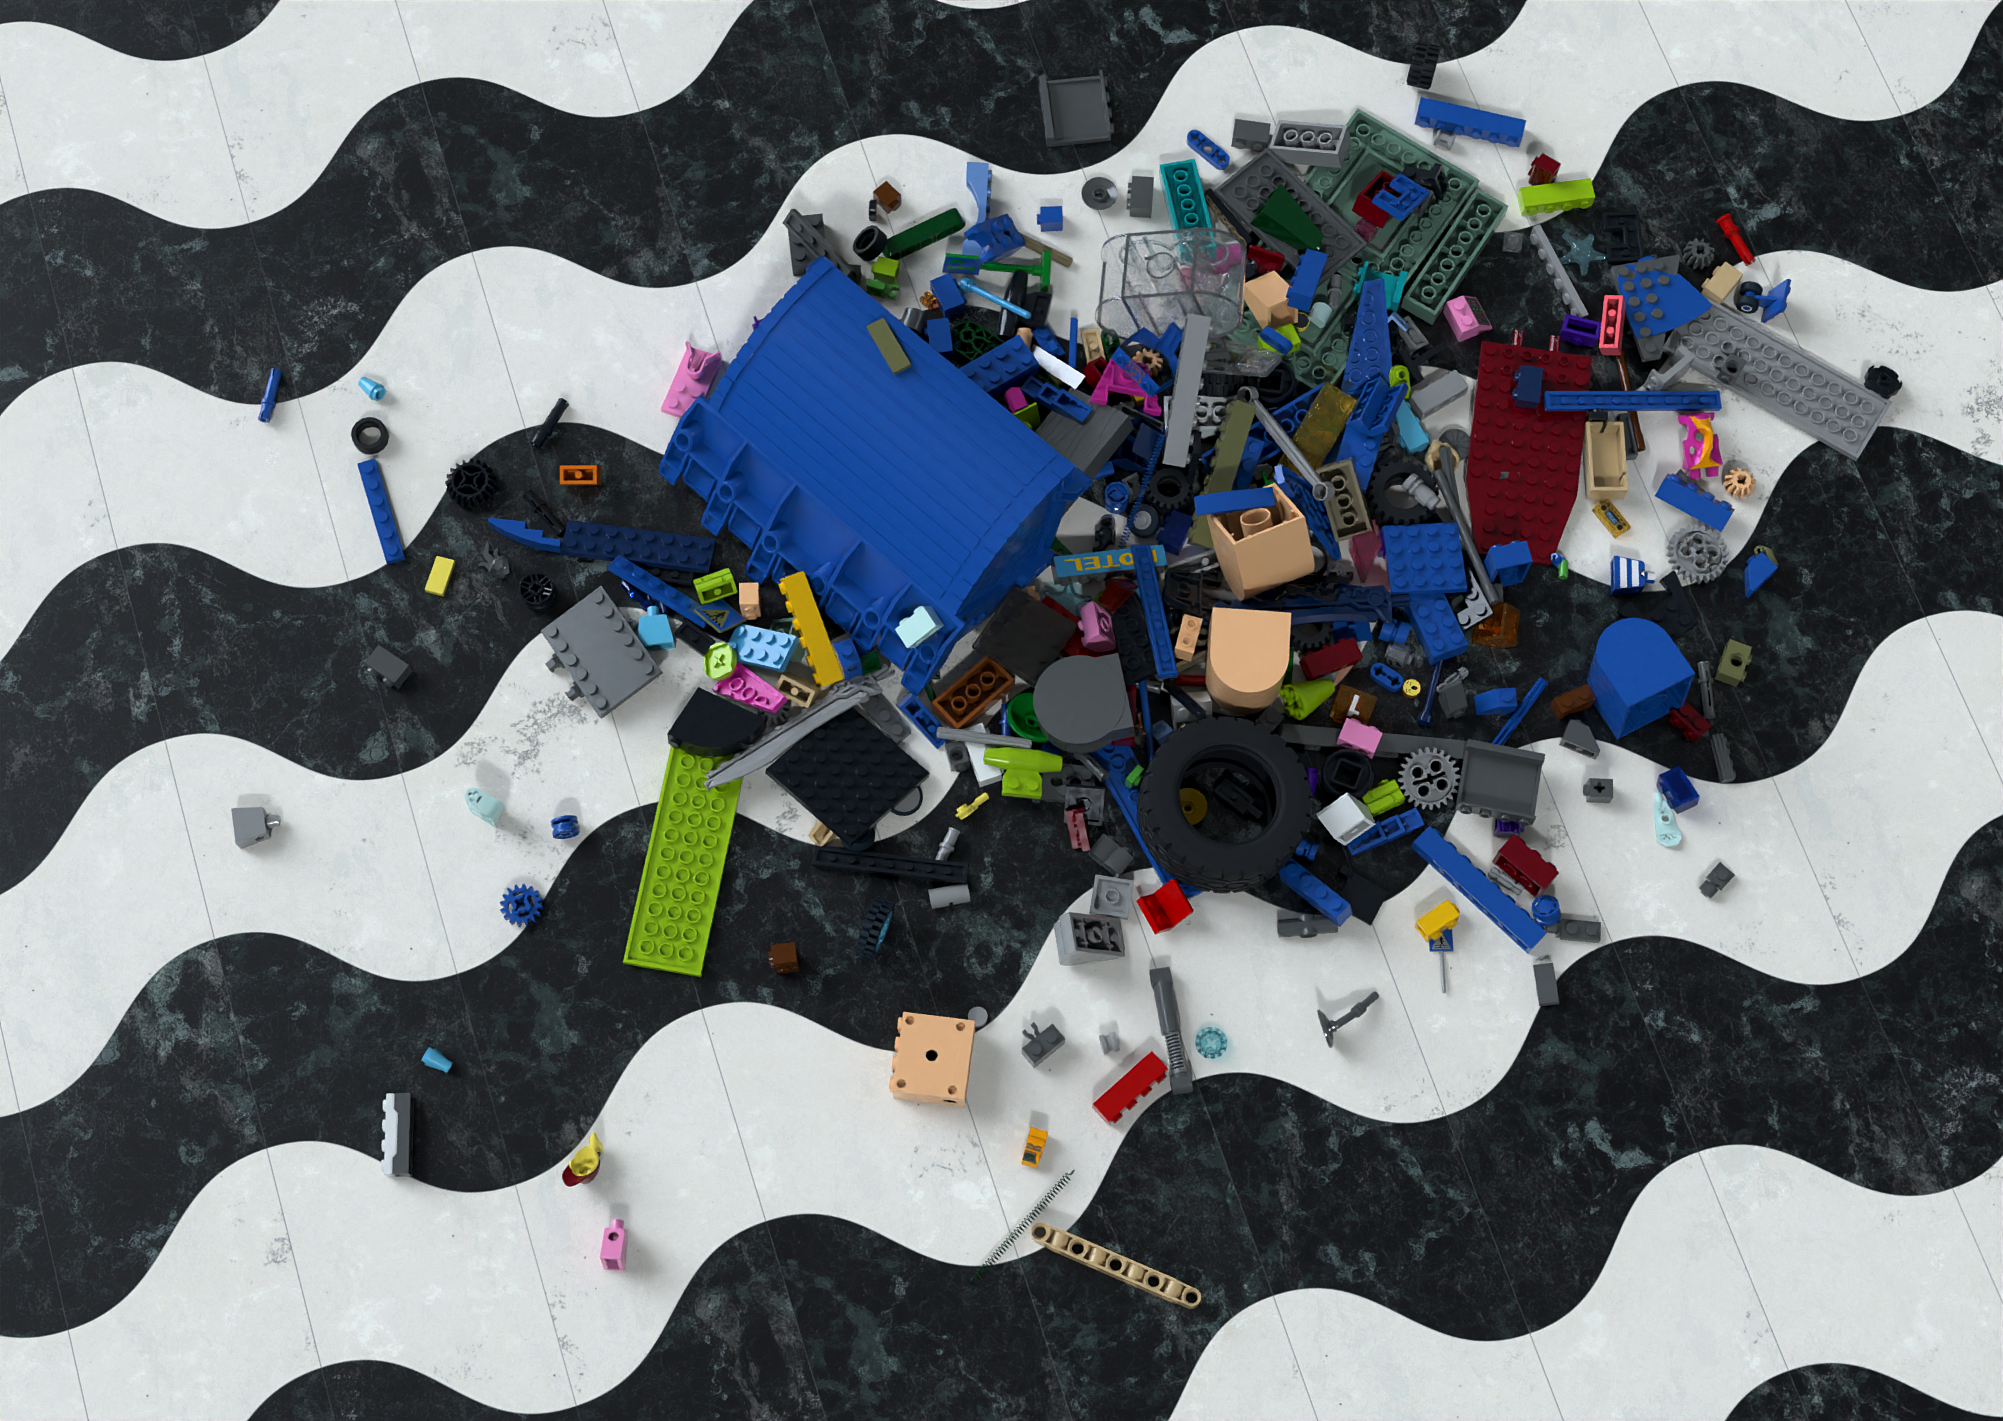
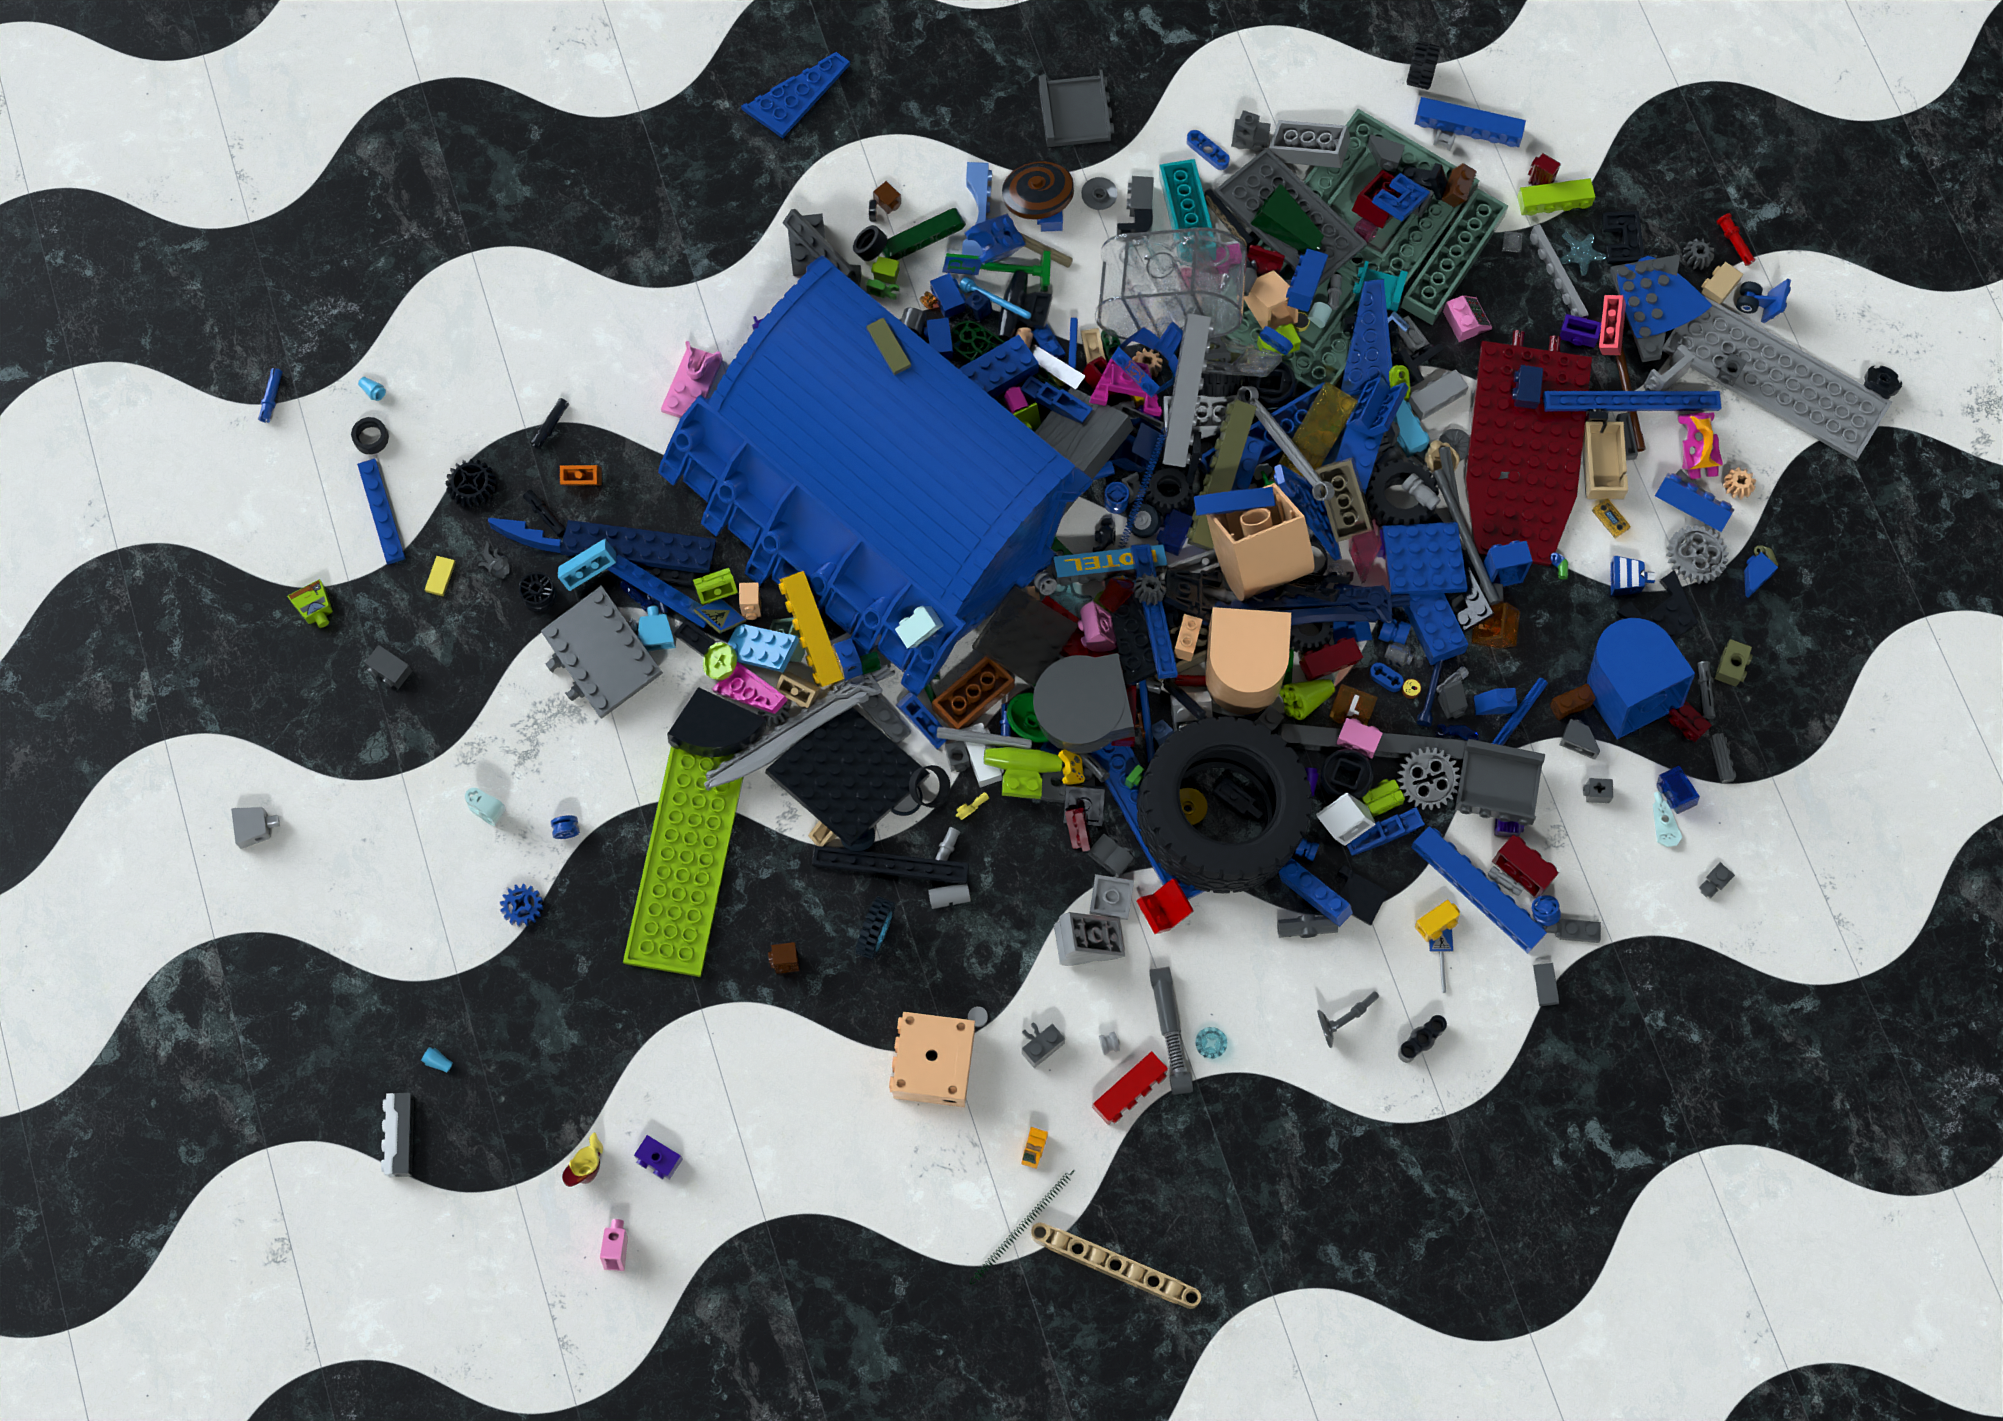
(312, 603): none -> lime torso
(587, 564): none -> medium azure brick
(658, 1157): none -> dark purple brick
(793, 98): none -> blue wing
(944, 786): none -> black tyre
(980, 304): none -> dark blue bracket
(1038, 190): none -> dish
(1045, 583): none -> light grey wheel
(1073, 767): none -> yellow piece
(1142, 223): none -> black brick
(1149, 589): none -> dark grey gear
(1249, 122): none -> dark grey brick
(1249, 280): none -> dark grey cone
(1386, 152): none -> dark grey slope
(1426, 1030): none -> black piece
(1459, 185): none -> reddish brown brick
(1461, 730): none -> clear blue arm

